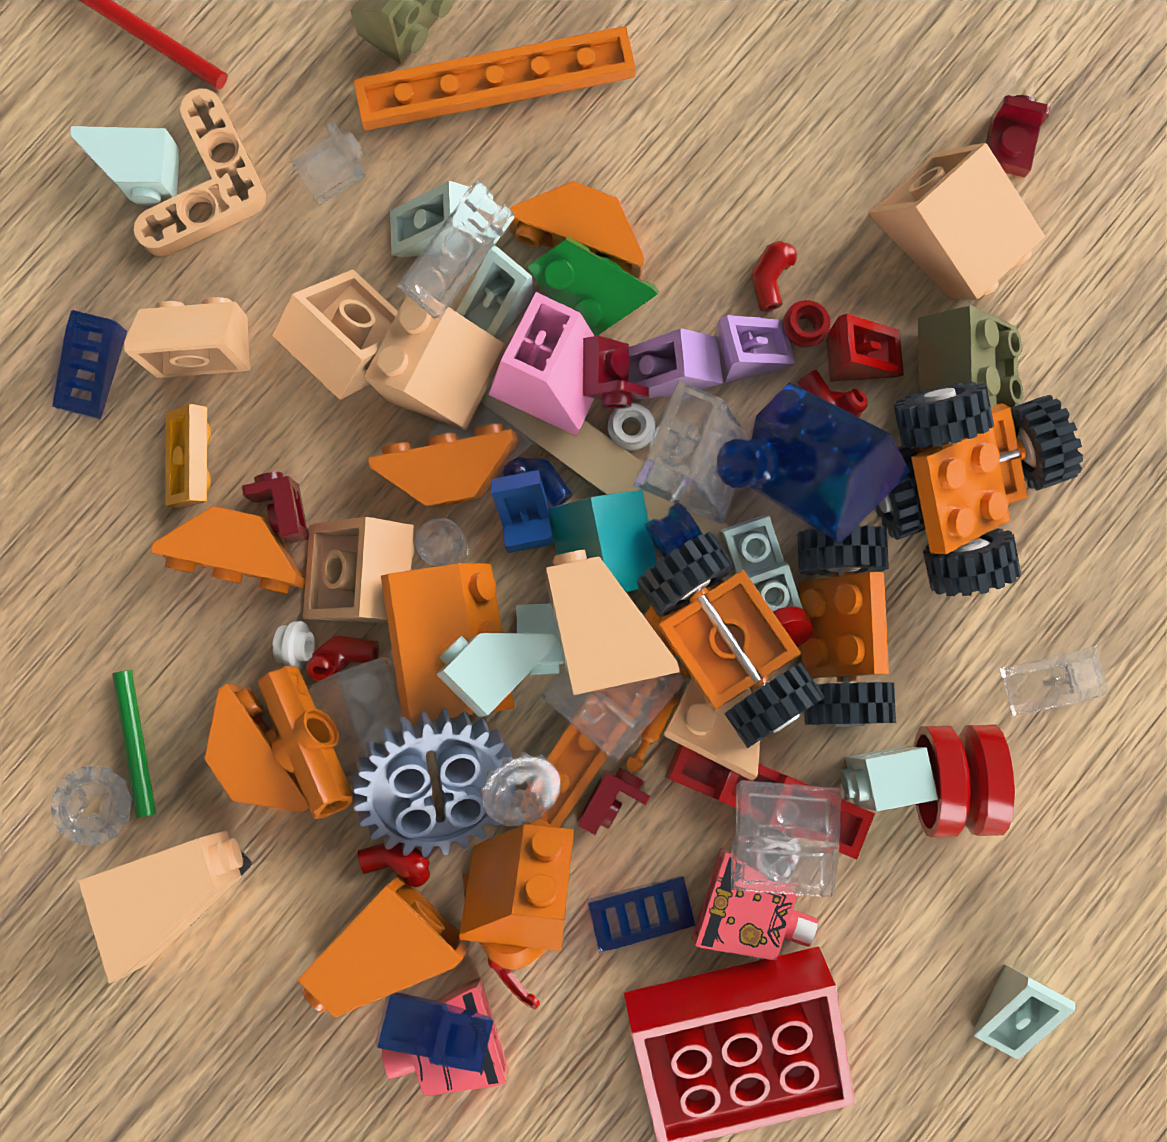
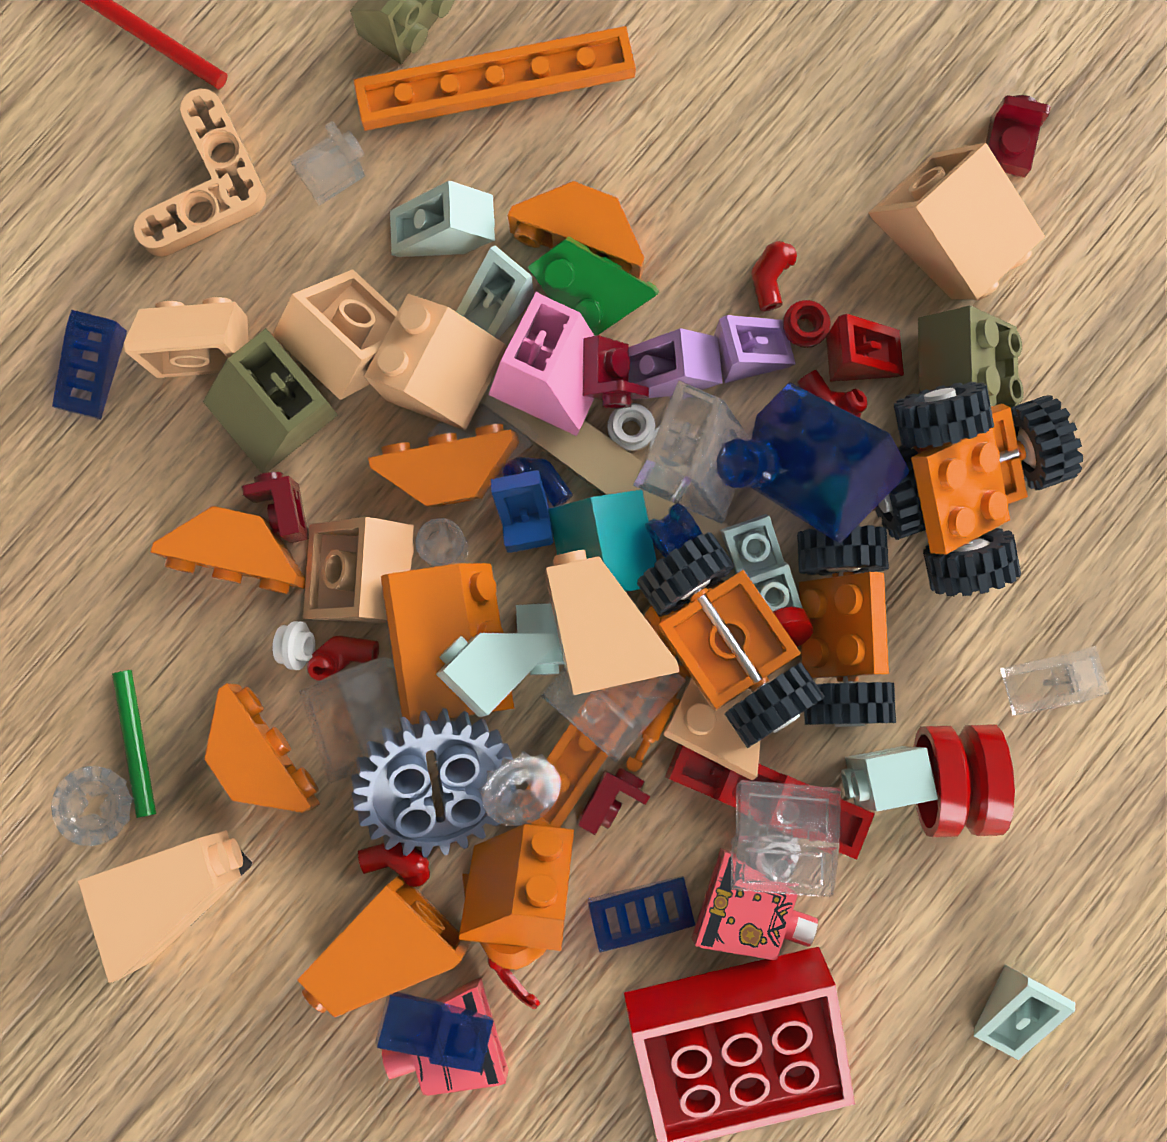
(135, 160): light aqua slope -> none
(186, 456): light orange plate -> none
(267, 402): none -> olive slope
(305, 742): orange piece -> none
(455, 251): clear plate -> none

